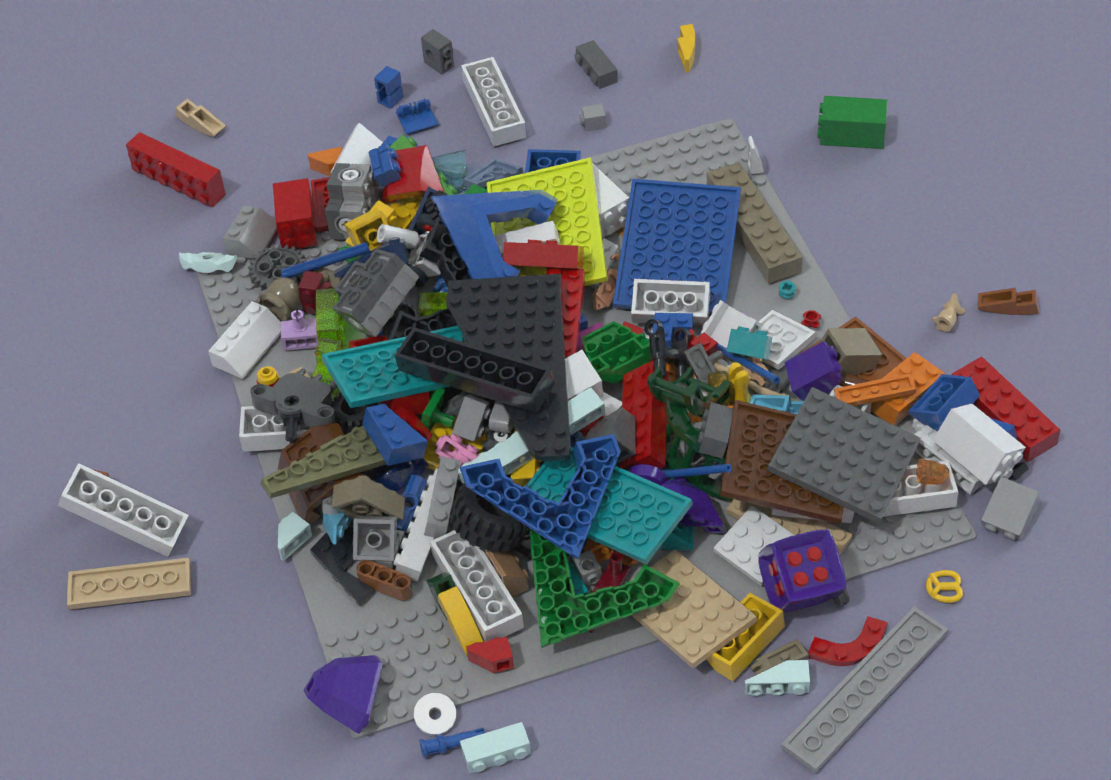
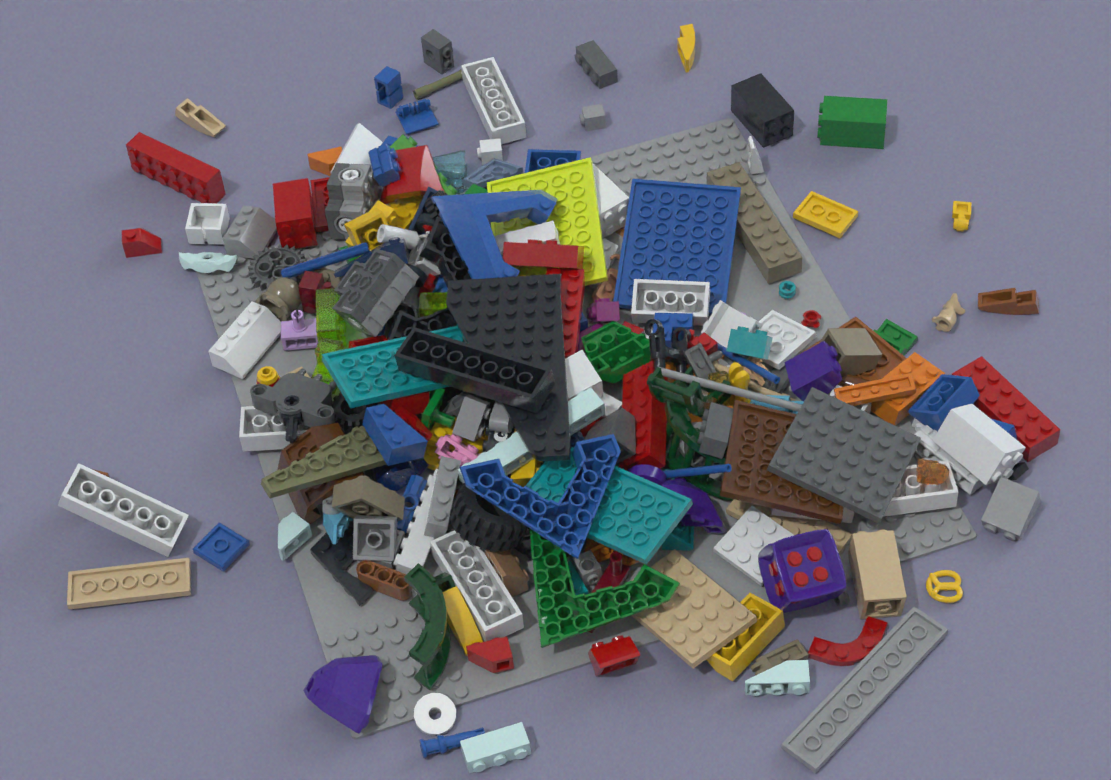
(140, 242): none -> red slope
(207, 223): none -> white piece
(221, 546): none -> blue plate
(428, 89): none -> olive piece
(428, 285): none -> red plate
(435, 640): none -> dark green fence
(489, 150): none -> white brick
(603, 311): none -> magenta brick
(613, 655): none -> red slope
(731, 390): none -> light grey piece
(762, 110): none -> black brick
(825, 214): none -> yellow plate
(877, 574): none -> tan brick
(897, 336): none -> green slope
(961, 214): none -> yellow plate

